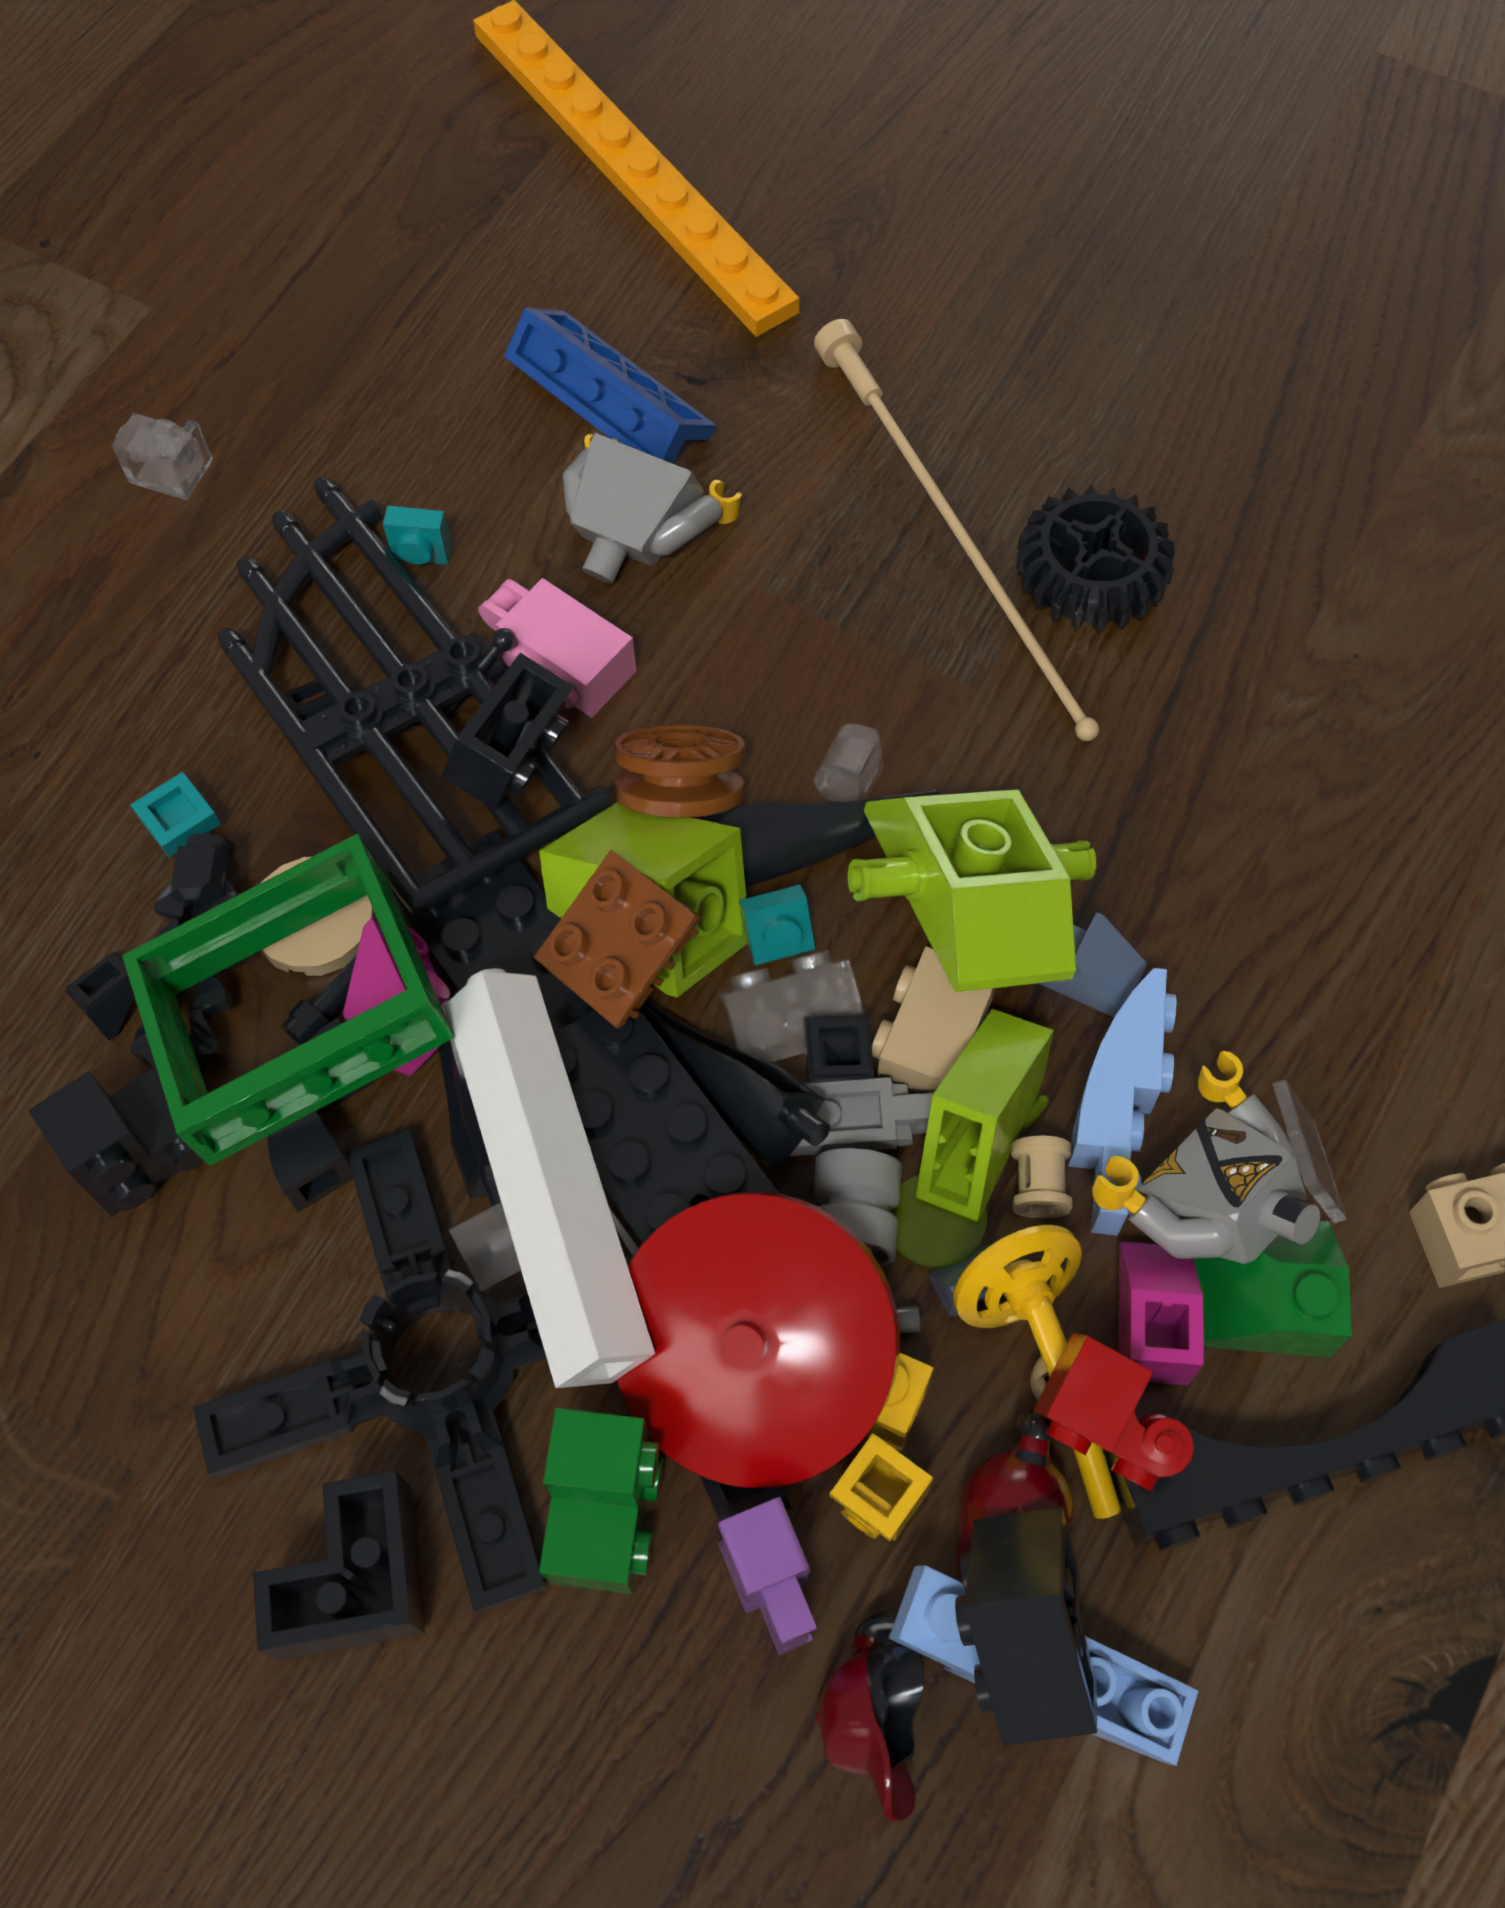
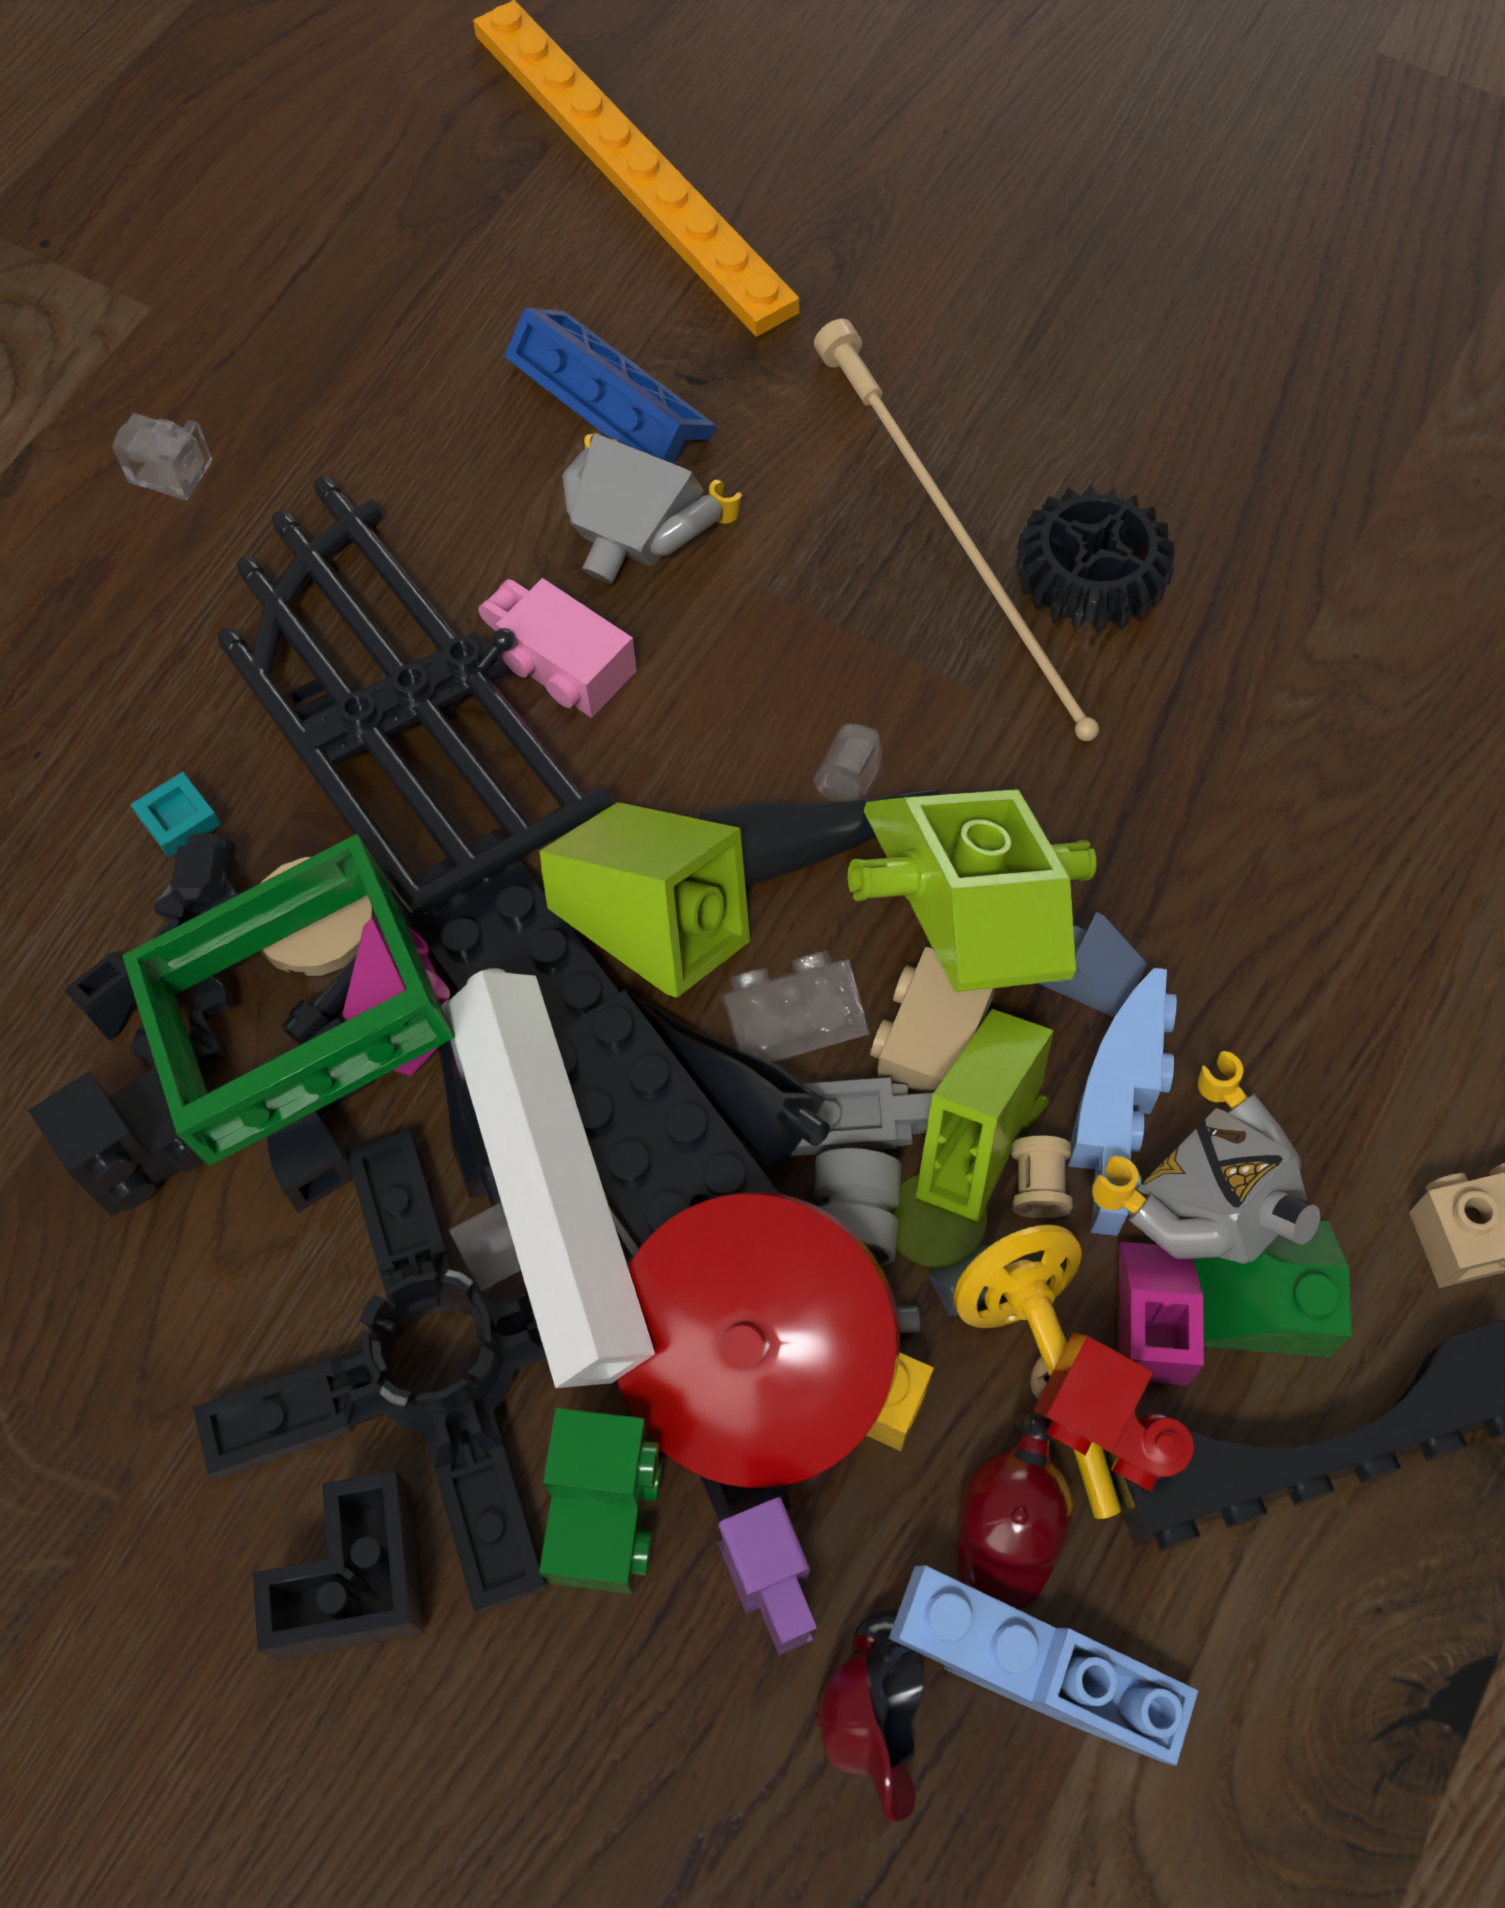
(418, 535): teal plate -> none
(507, 731): black brick -> none
(617, 939): dark orange hinge -> none
(679, 770): dark orange wheel -> none
(777, 924): teal plate -> none
(838, 1048): black slope -> none
(881, 1490): yellow brick -> none
(1027, 1627): black brick -> none
(1309, 1151): clear piece -> none

